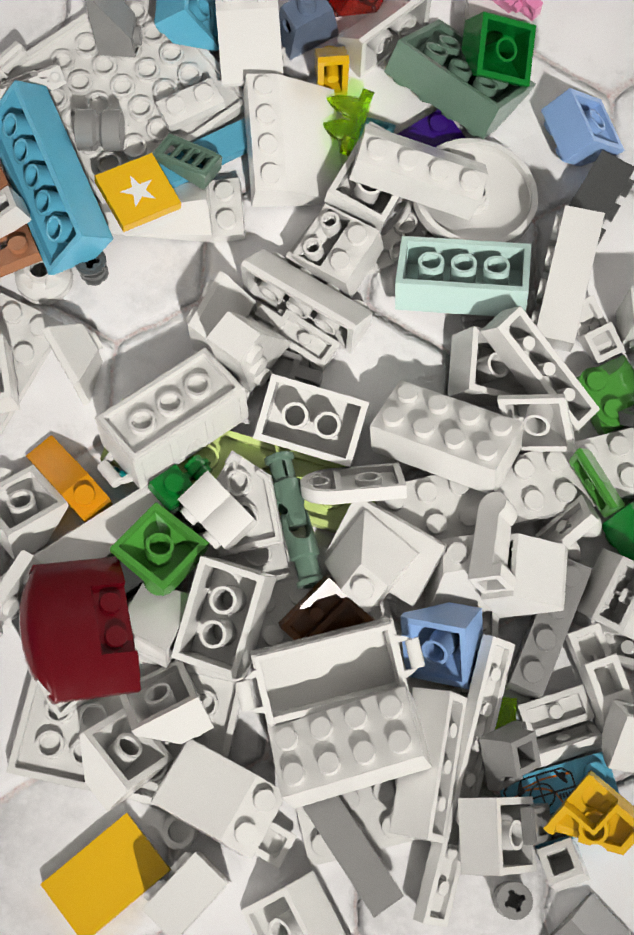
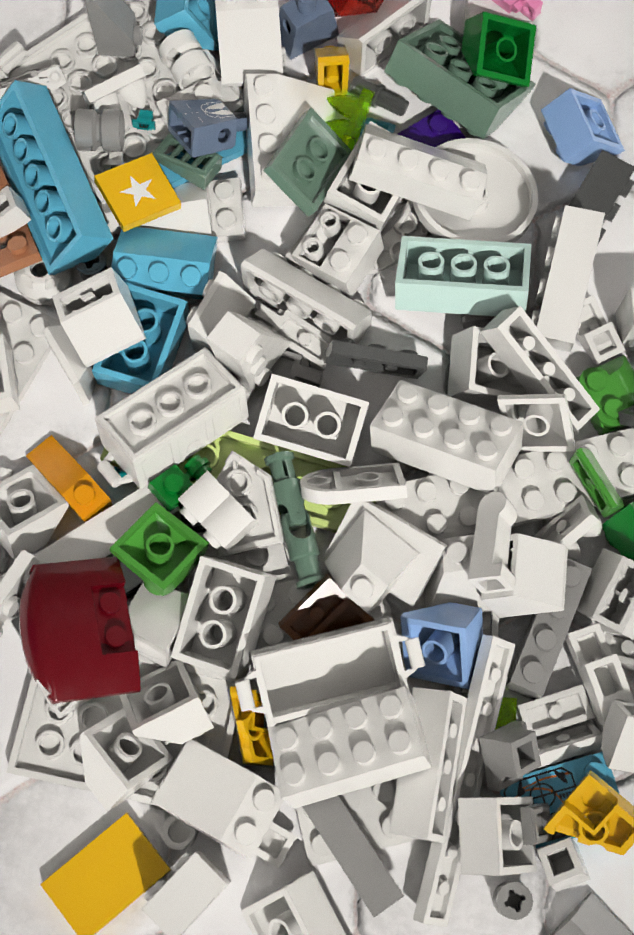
(99, 316): none -> white slope
(115, 159): none -> white piece
(128, 84): none -> white tile
(144, 120): none -> teal piece
(164, 327): none -> medium azure brick
(165, 261): none -> medium azure slope
(185, 58): none -> white wheel
(204, 125): none -> sand blue torso
(252, 735): none -> yellow slope
(308, 162): none -> sand green plate
(375, 358): none -> dark grey plate
(381, 97): none -> dark grey axle

